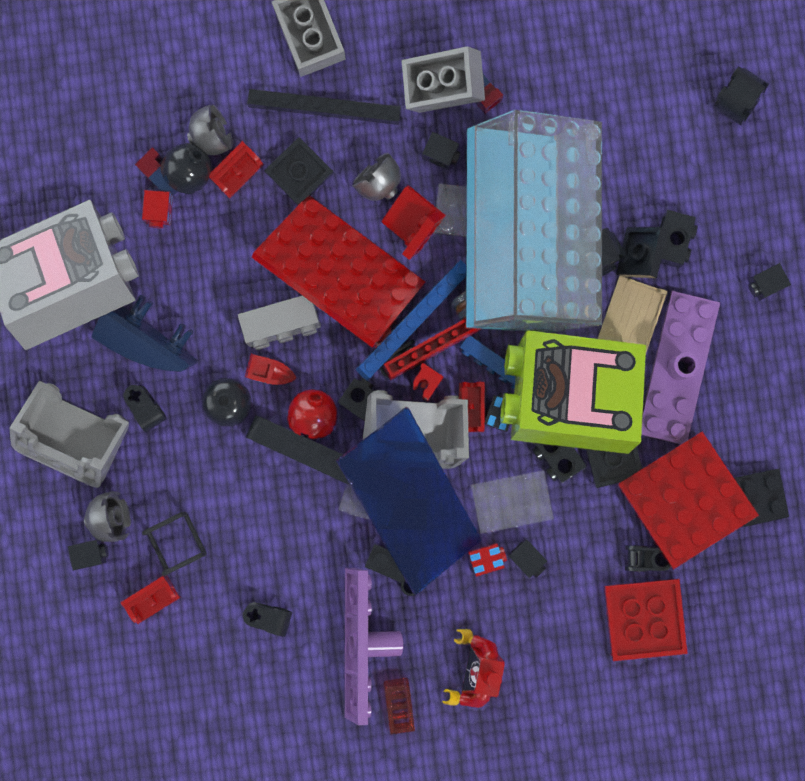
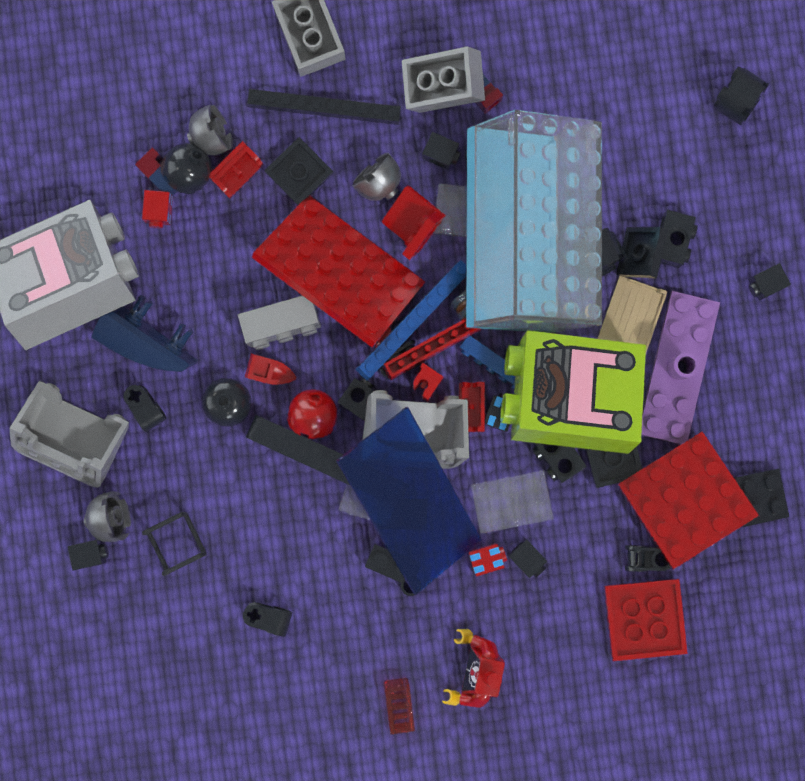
(150, 599): red hinge -> none
(362, 644): medium lavender plate -> none

